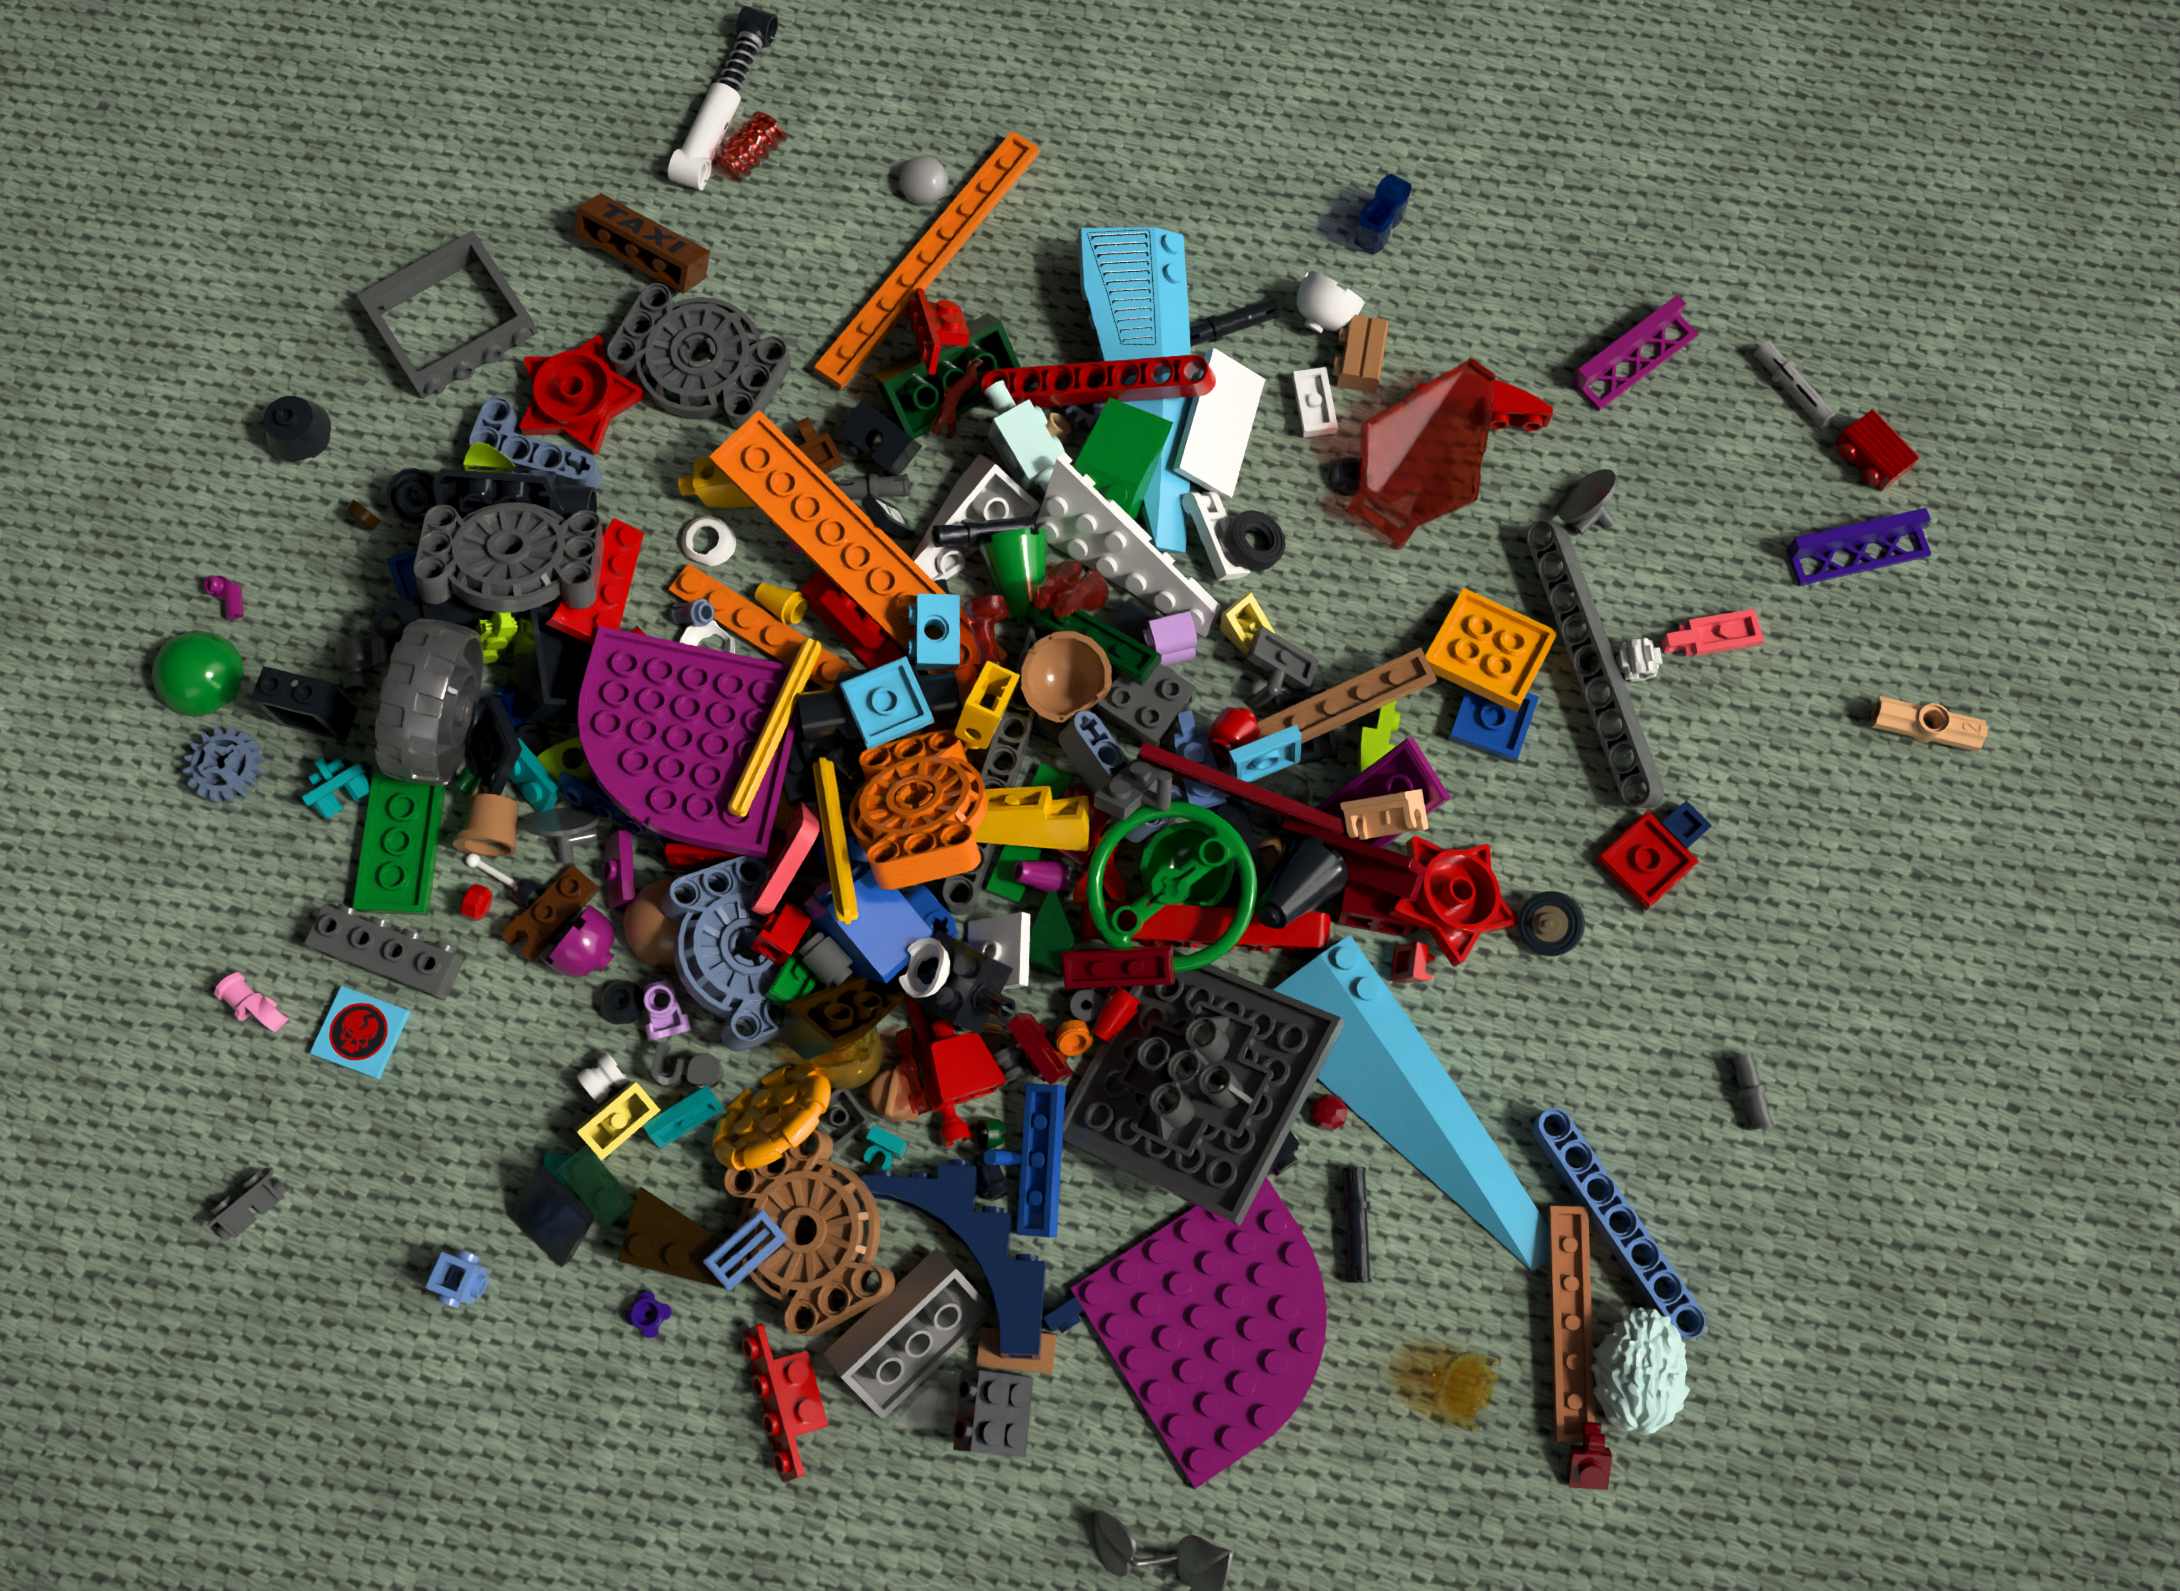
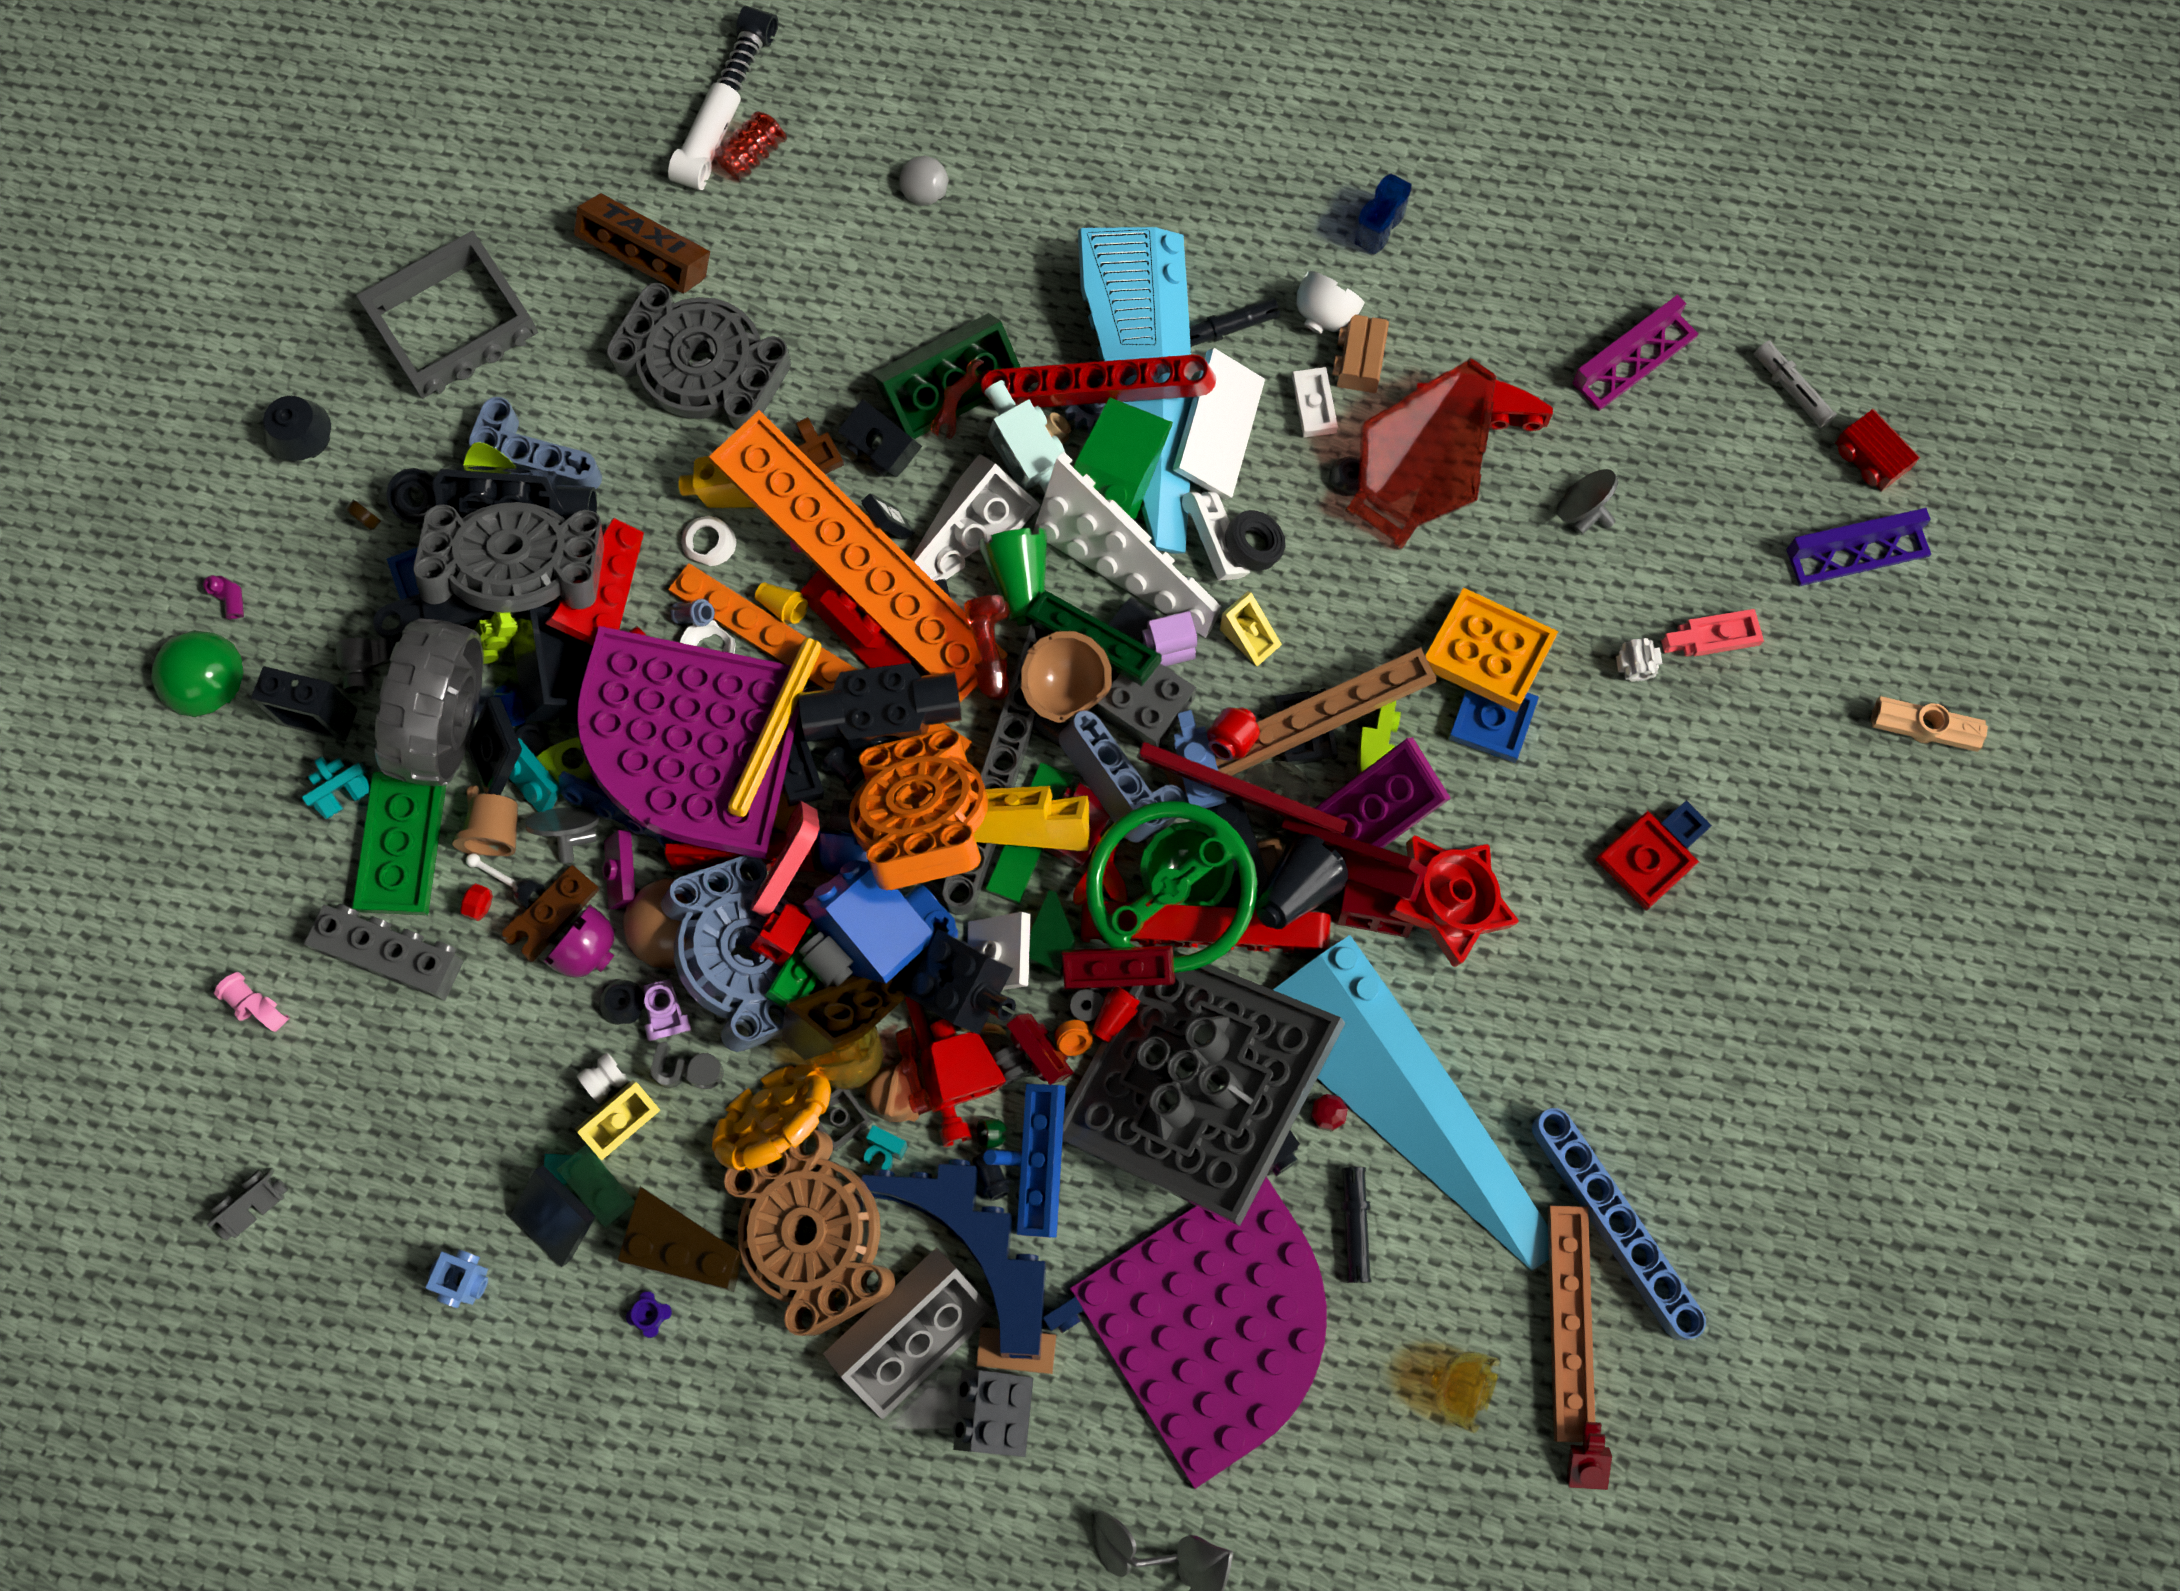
(240, 764): sand blue gear -> none
(360, 1032): tile -> none
(466, 781): dark green hand -> none
(577, 395): red plate -> none
(683, 1117): teal plate -> none
(720, 1272): medium blue tile -> none
(788, 1399): red bracket -> none
(835, 841): yellow axle -> none
(878, 486): dark grey pin -> none
(887, 703): medium azure tile -> none
(921, 951): white piece -> none
(926, 260): orange plate -> none
(934, 326): red bracket -> none
(943, 612): medium azure brick -> none
(970, 532): black pin -> none
(978, 720): yellow torso -> none
(1043, 875): magenta cone -> none
(1067, 594): clear red piece -> none
(1133, 787): dark grey plate -> none
(1266, 755): medium azure tile -> none
(1283, 662): dark grey plate -> none
(1385, 815): light nougat hinge -> none
(1410, 963): red tile -> none
(1551, 923): black wheel -> none
(1605, 673): dark grey beam -> none
(1641, 1372): light aqua hair -> none
(1751, 1091): dark grey pin -> none

